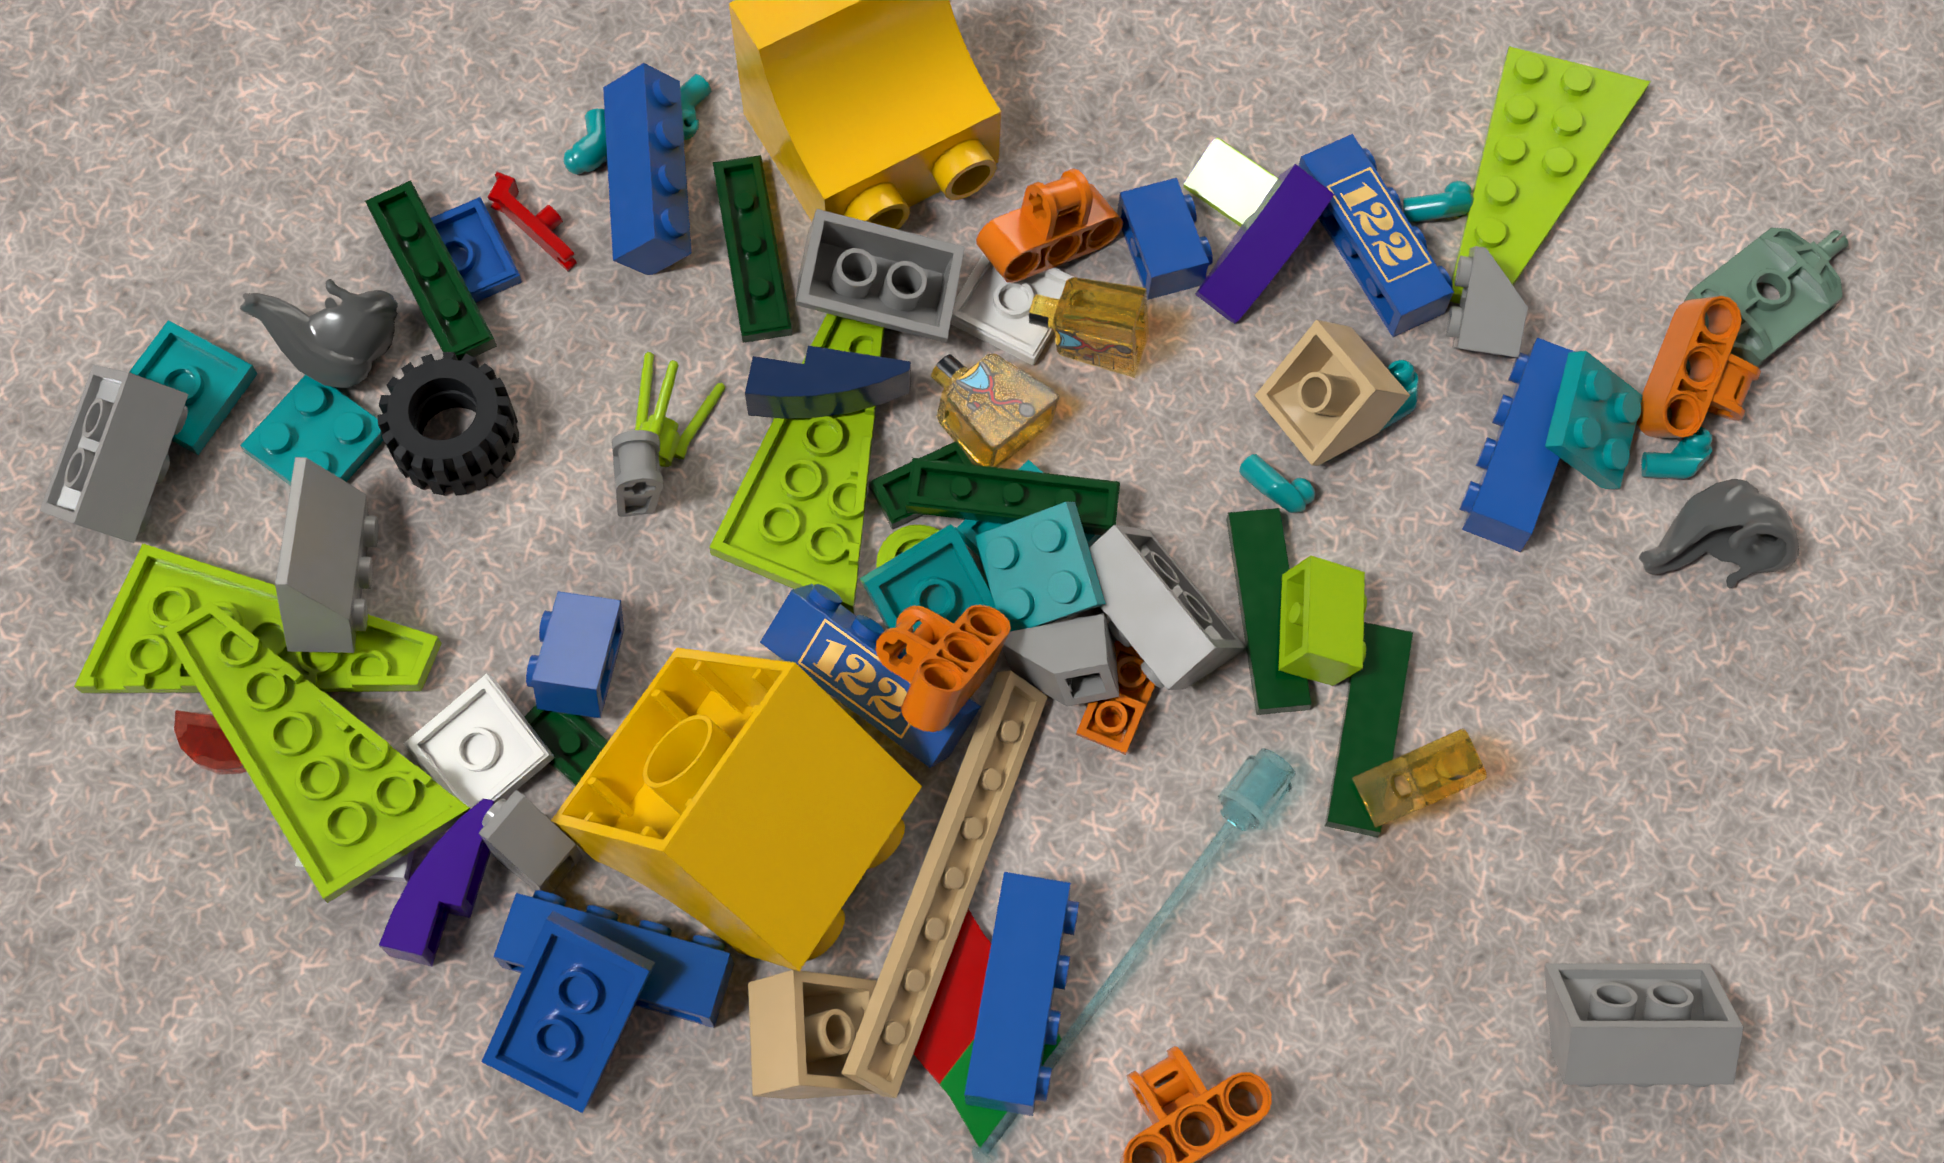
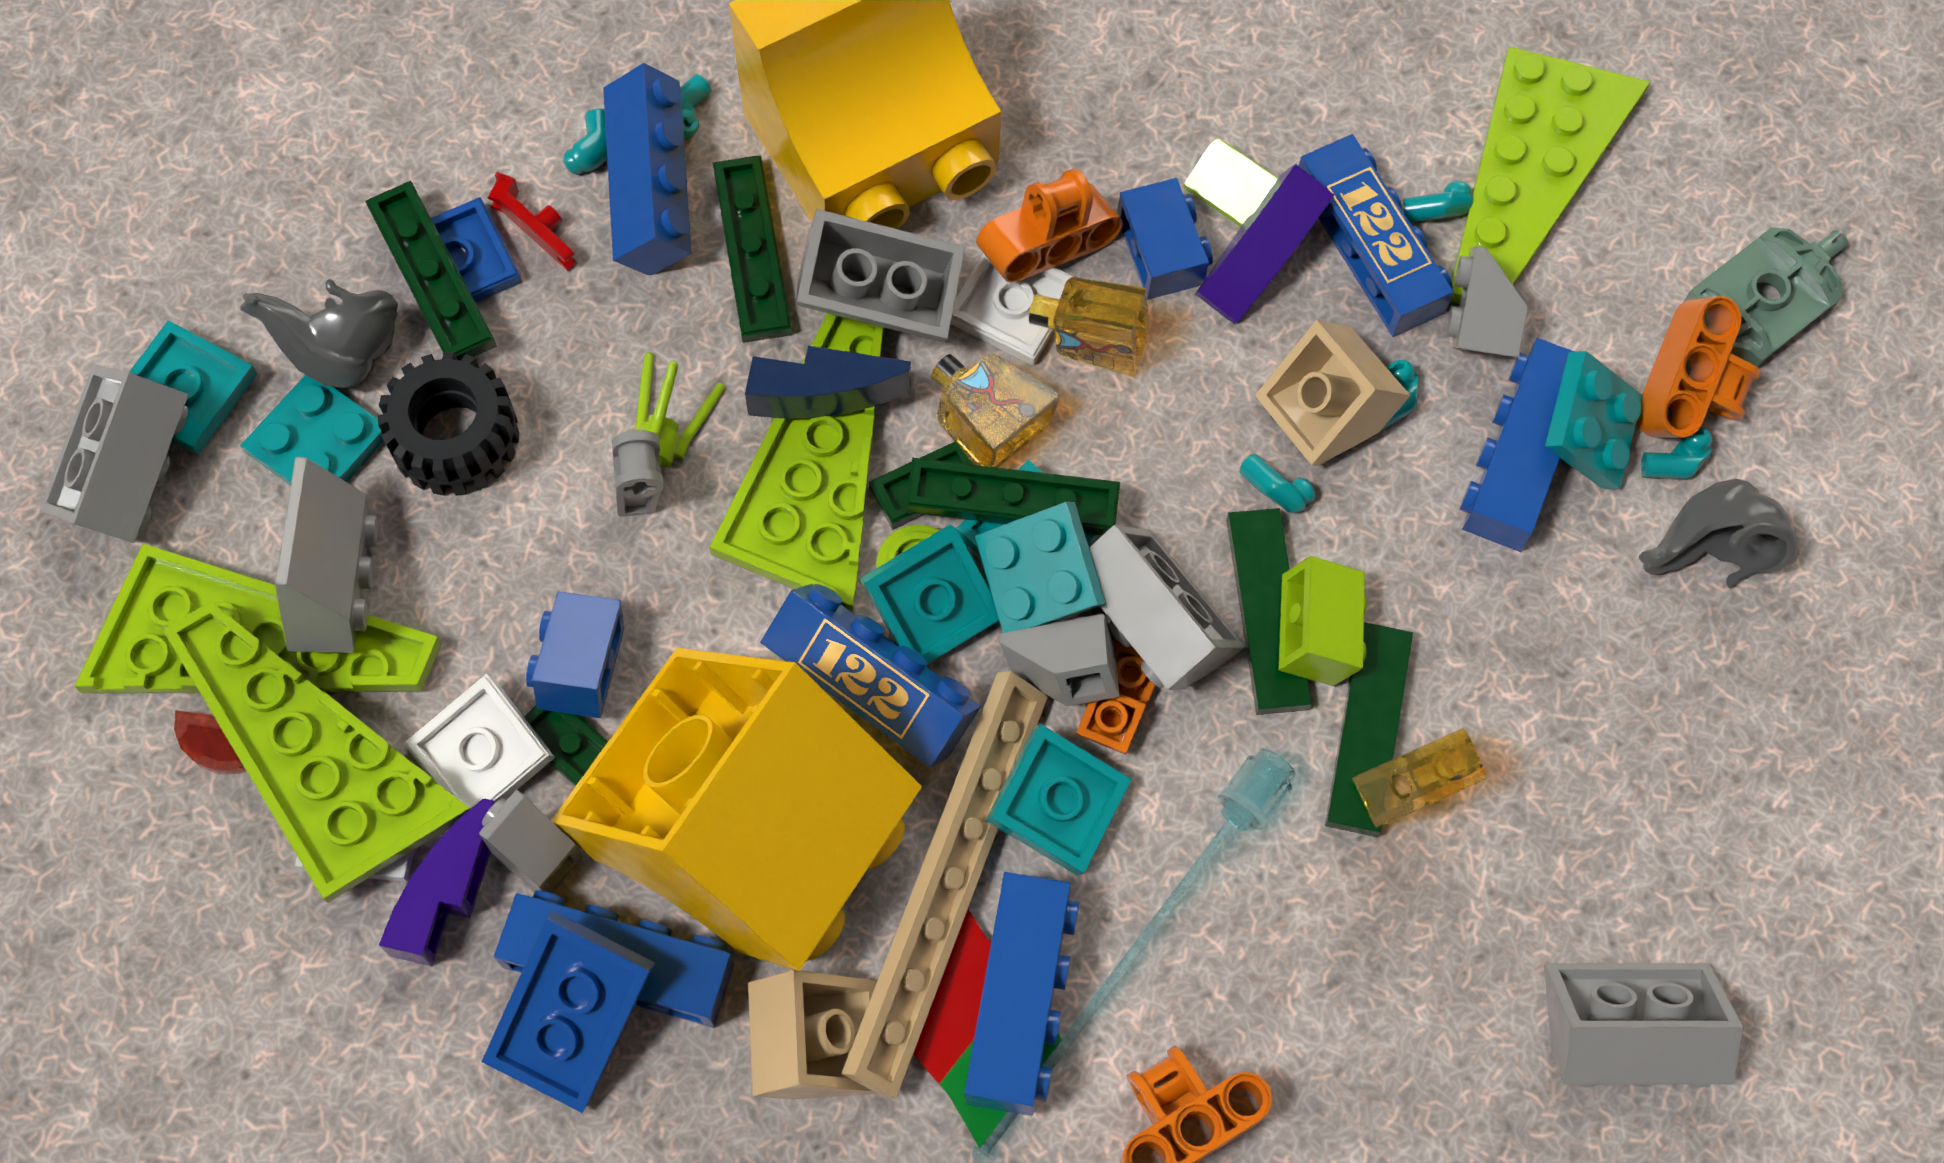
(942, 660): orange piece -> none
(1058, 799): none -> teal plate

